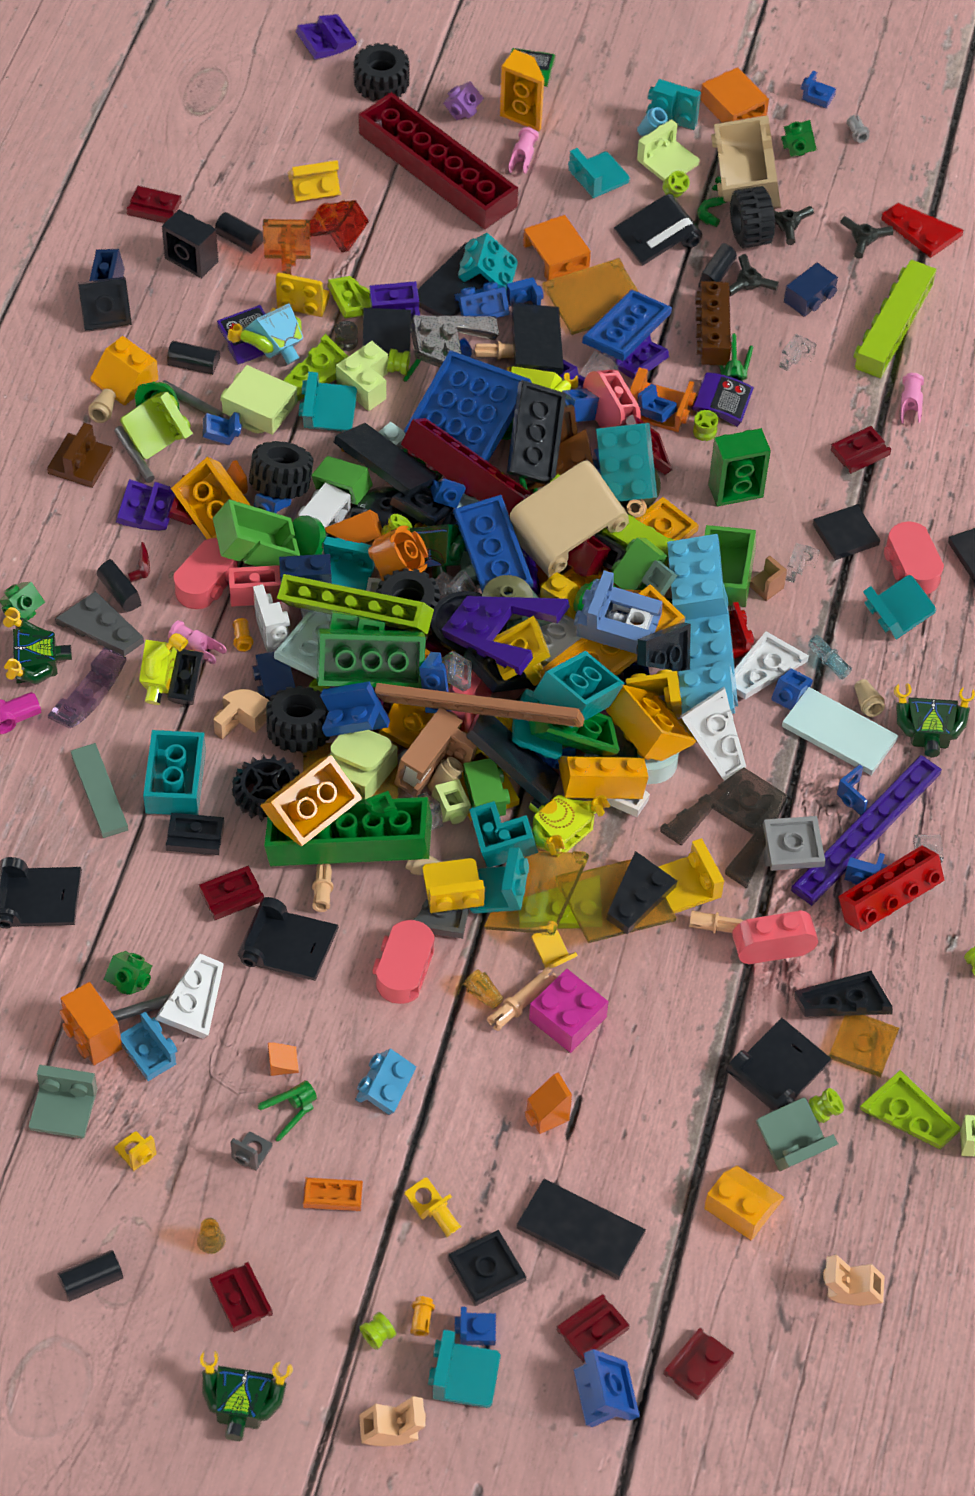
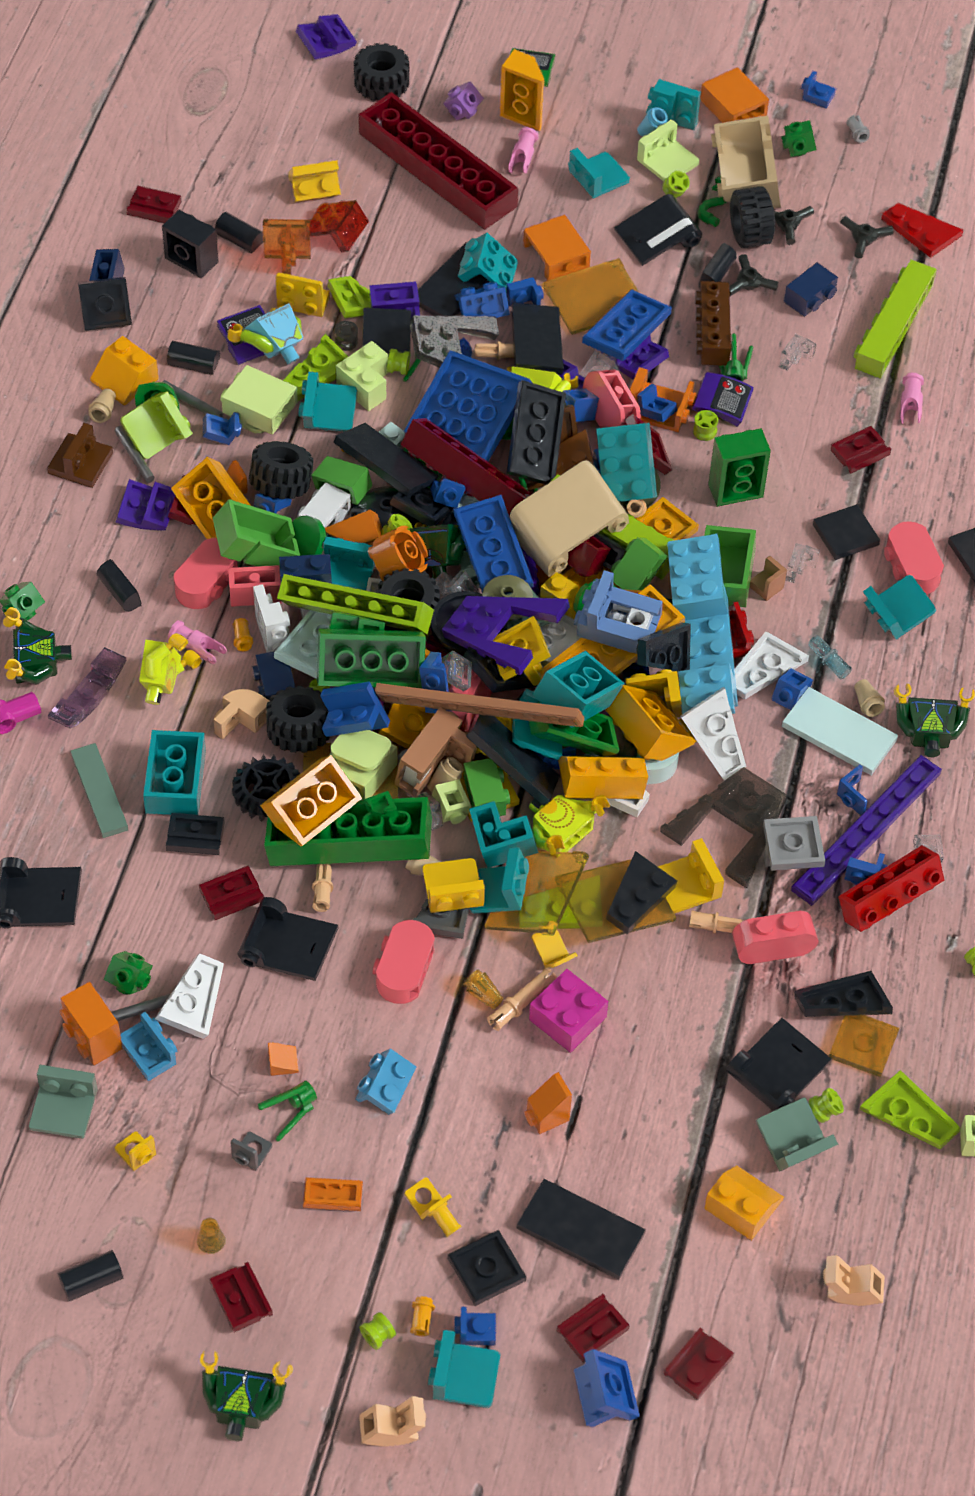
(102, 623): dark grey wing -> none
(144, 565): dark red bar -> none
(185, 677): black brick -> none
(659, 577): sand green plate -> none

